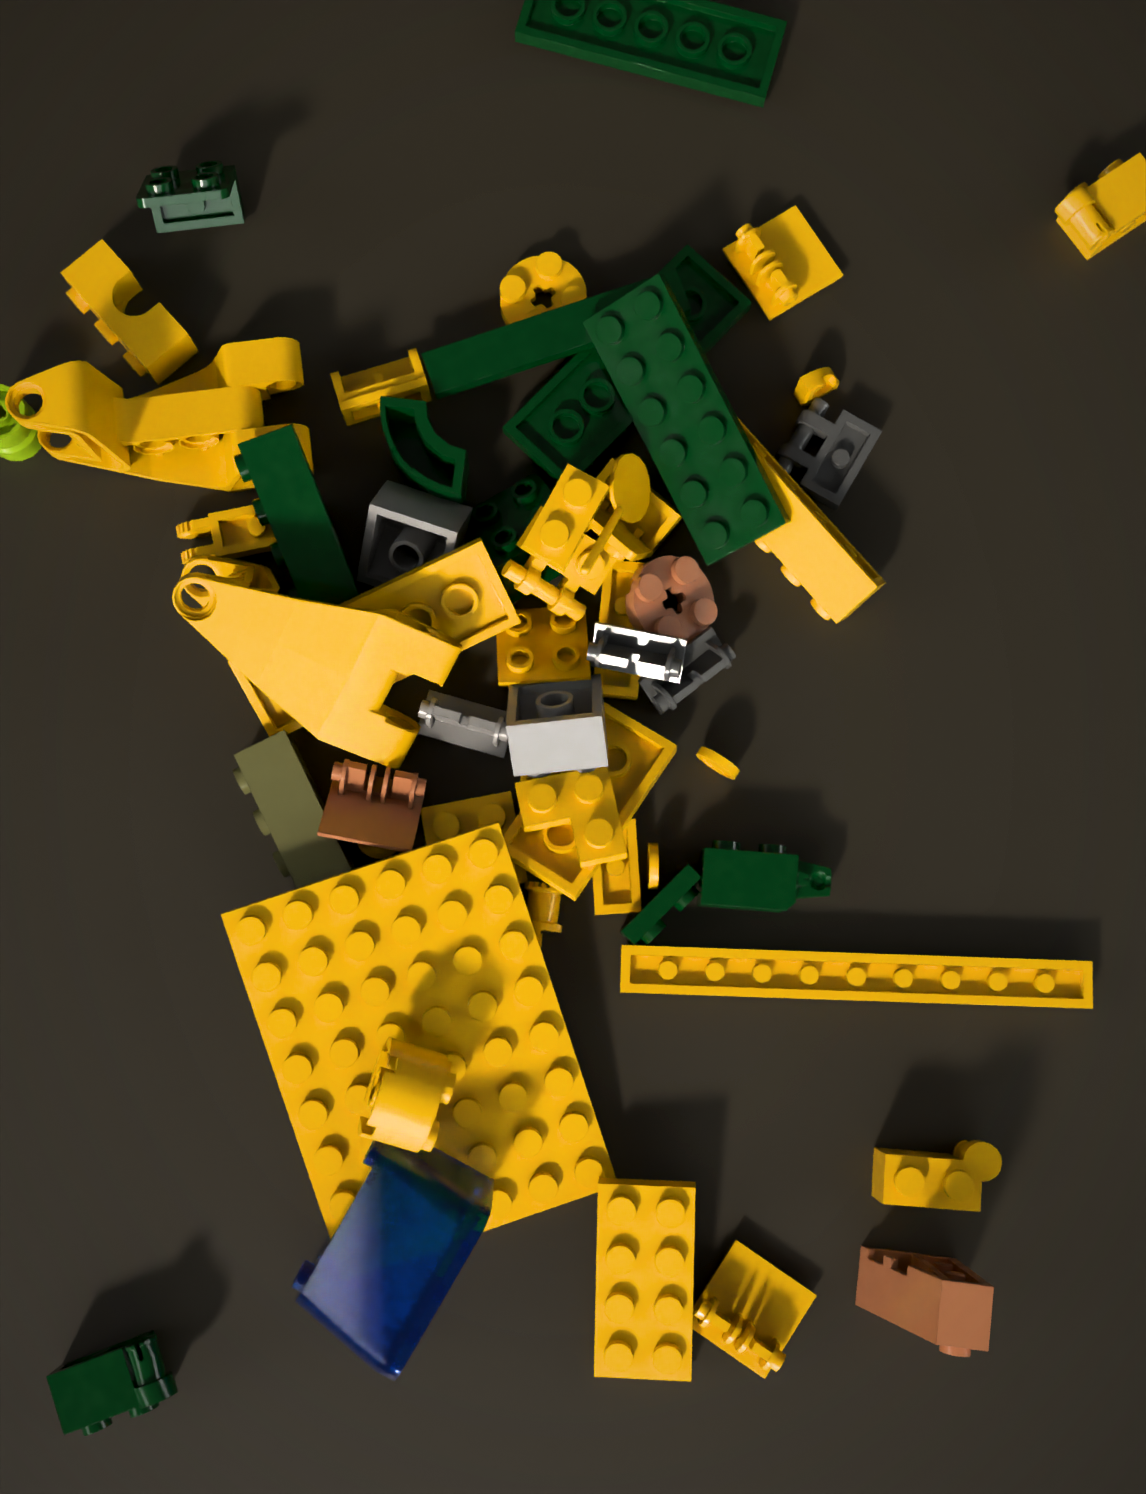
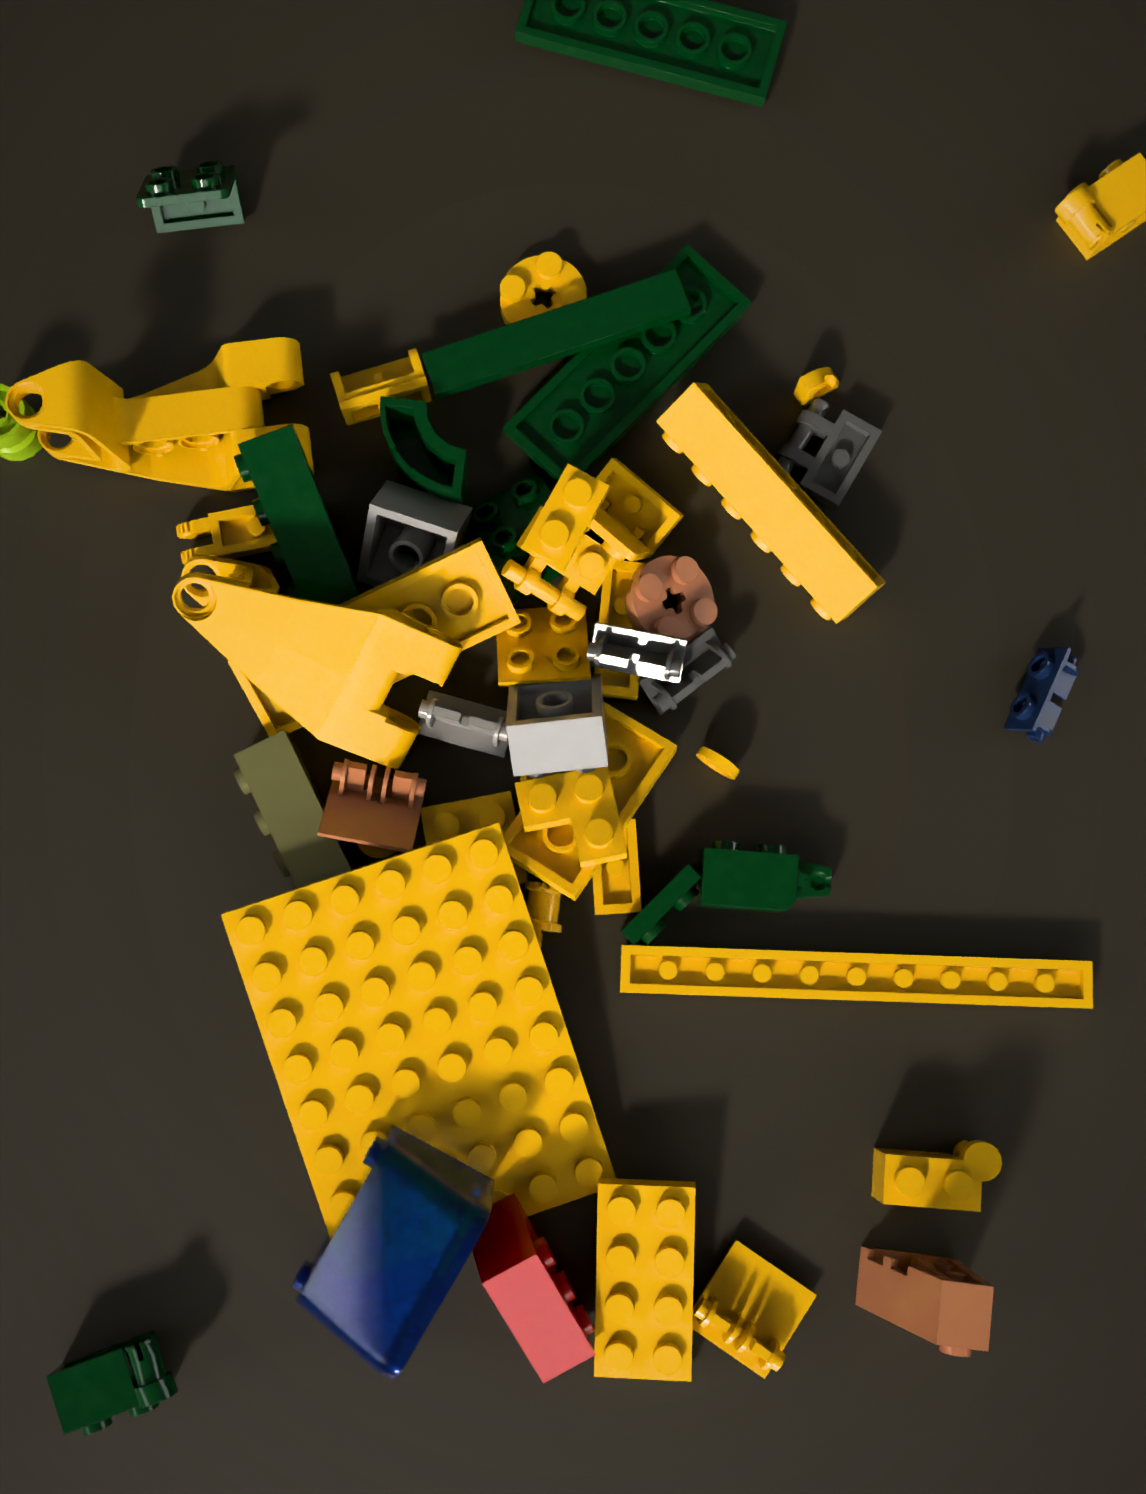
(105, 286): yellow arch -> none
(406, 1096): yellow brick -> none
(530, 1293): none -> wedge
(629, 498): yellow piece -> none
(652, 865): yellow piece -> none
(685, 420): dark green plate -> none
(781, 262): yellow hinge -> none
(1049, 674): none -> dark blue hinge

